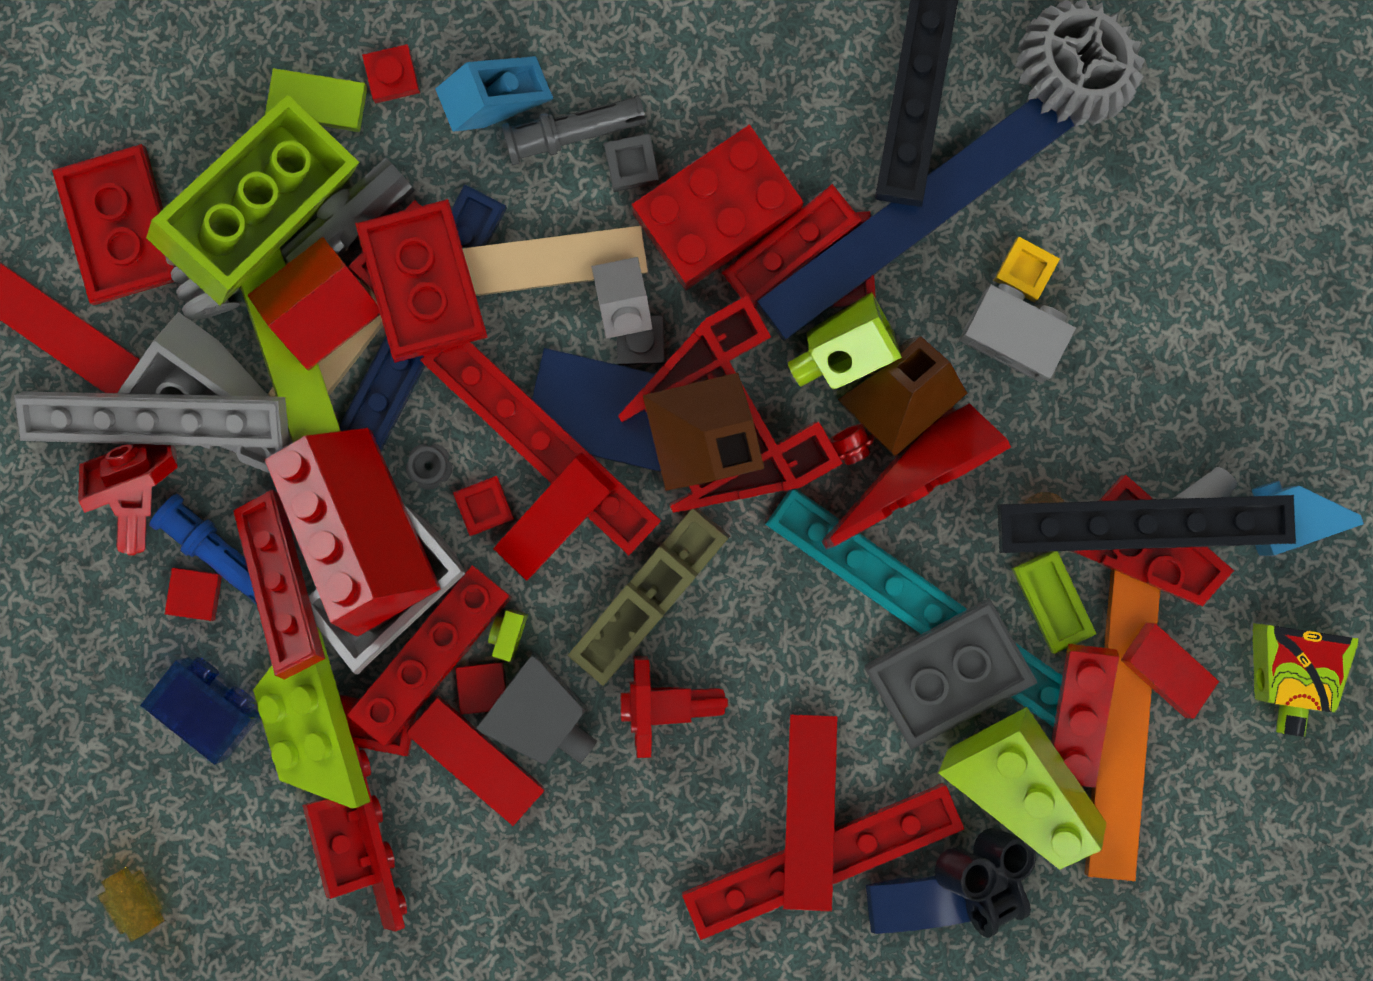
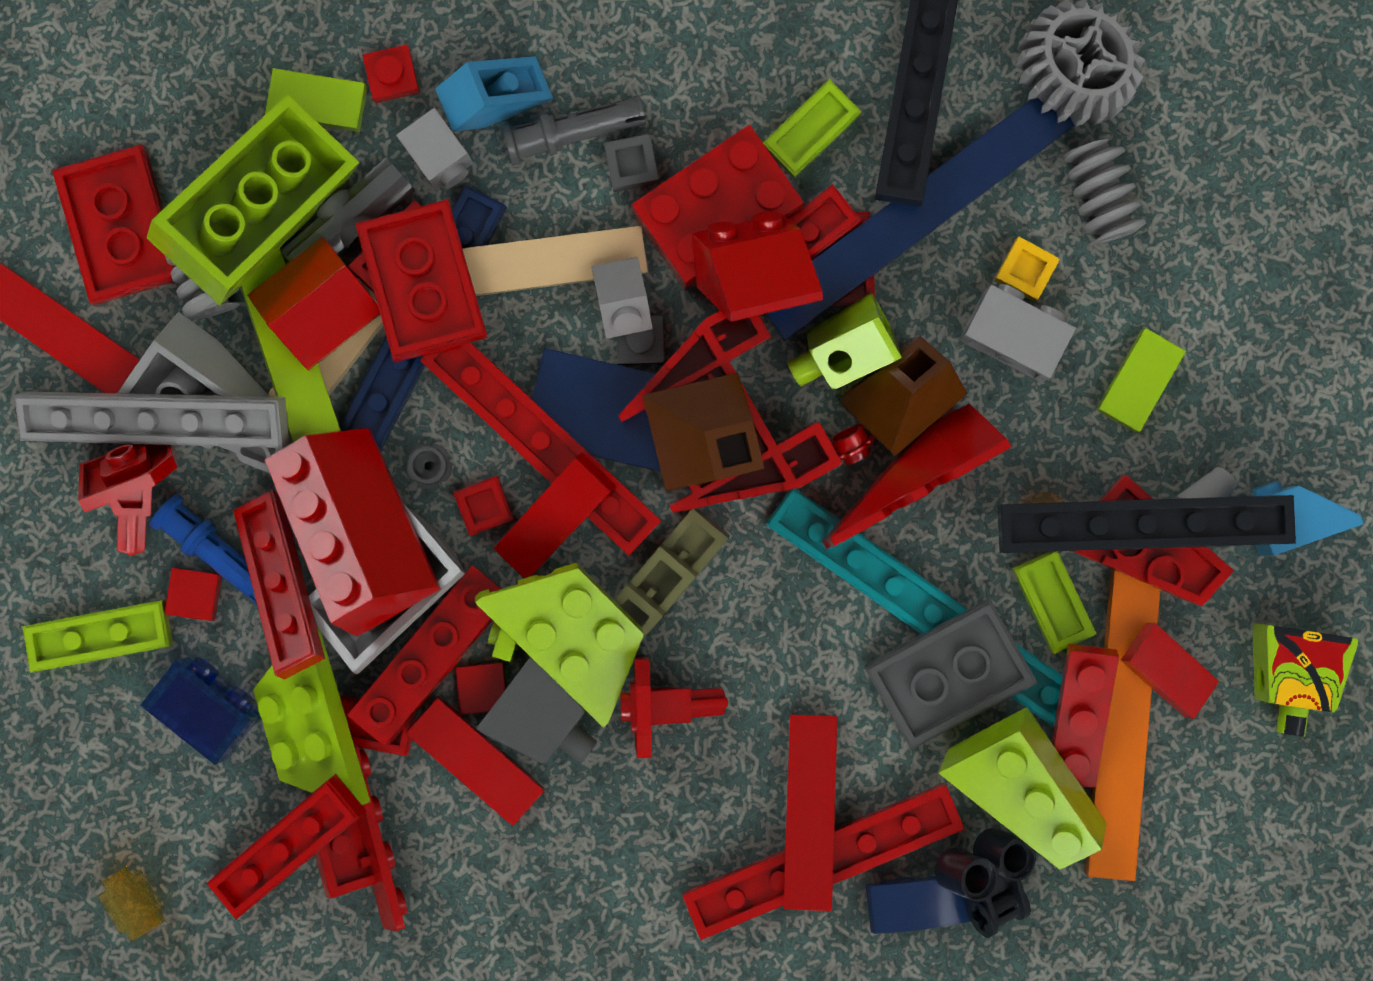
(97, 636): none -> lime tile
(286, 846): none -> red tile
(436, 150): none -> light grey brick
(571, 633): none -> lime wing
(755, 266): none -> red slope
(812, 128): none -> lime tile
(1103, 191): none -> light grey piece
(1140, 380): none -> lime tile

